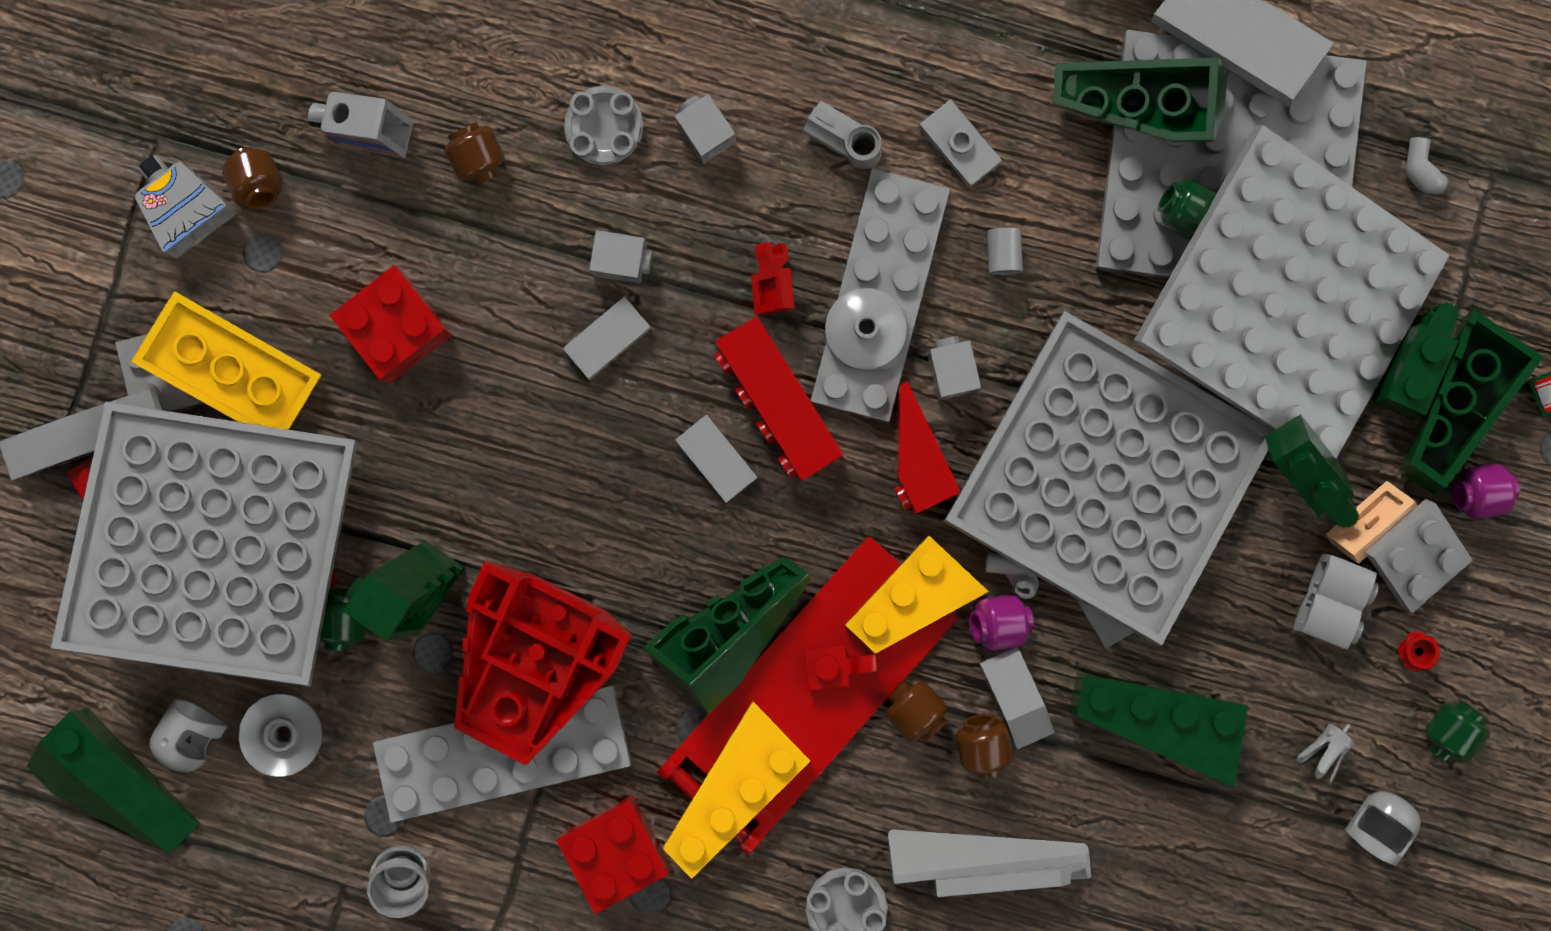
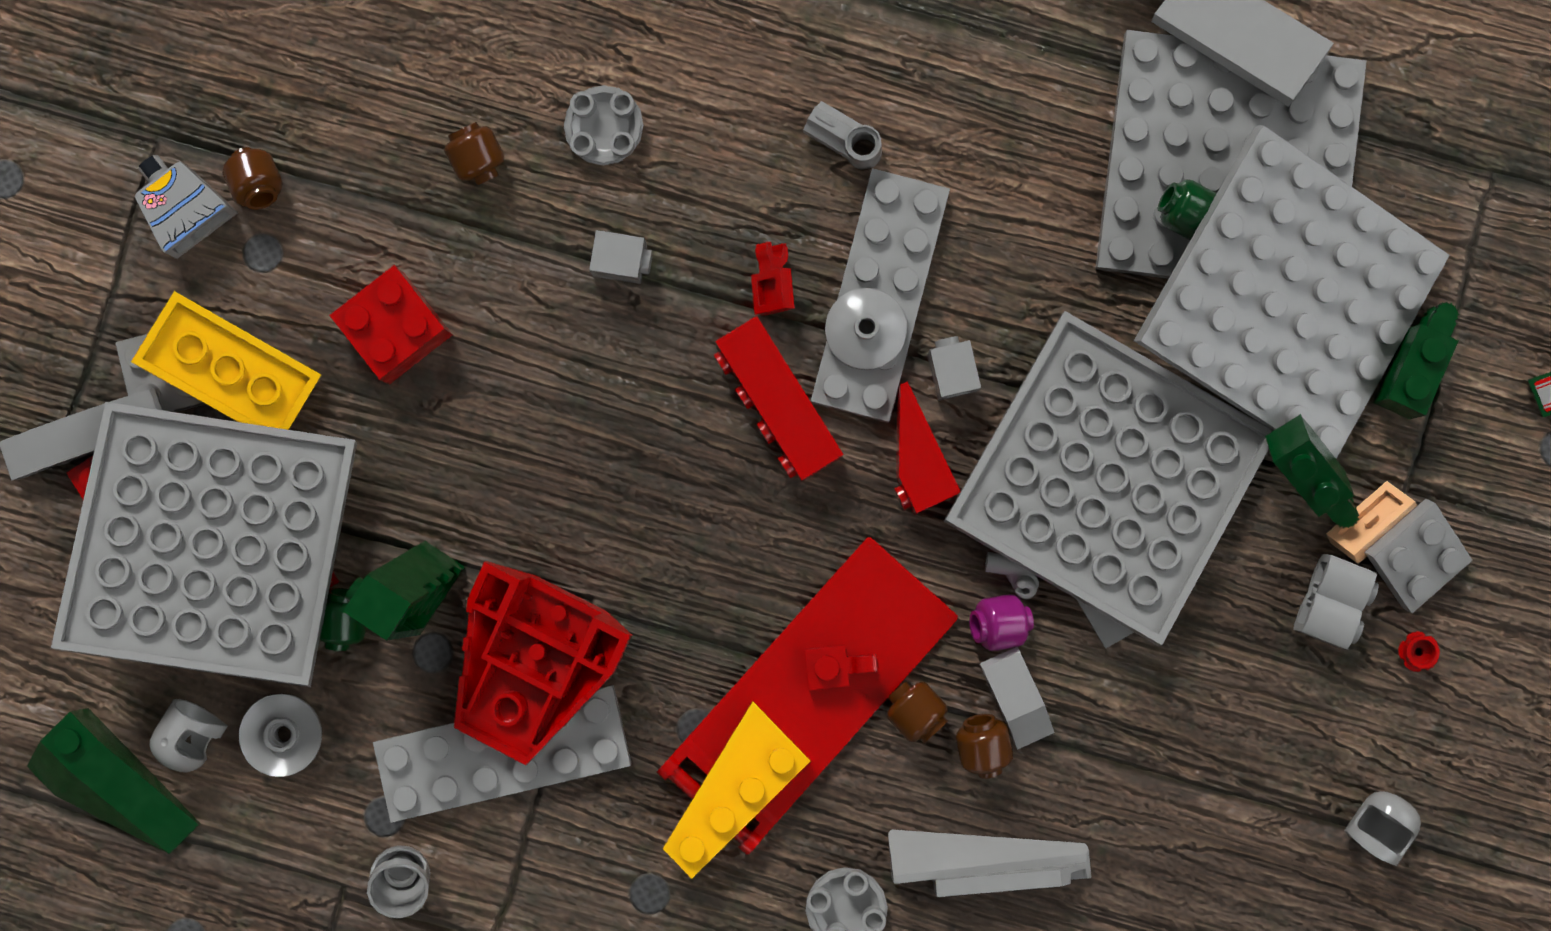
(363, 123): light grey torso -> none
(607, 338): light grey tile -> none
(614, 854): red brick -> none
(704, 127): light grey brick -> none
(716, 458): light grey tile -> none
(720, 644): dark green wedge -> none
(914, 596): yellow wing -> none
(960, 143): light grey plate -> none
(1005, 251): light grey piece -> none
(1155, 97): dark green wedge -> none
(1176, 724): dark green wedge -> none
(1338, 745): light grey piece -> none
(1421, 171): light grey arm -> none
(1457, 732): dark green head -> none
(1473, 393): dark green wedge -> none
(1485, 491): magenta head -> none

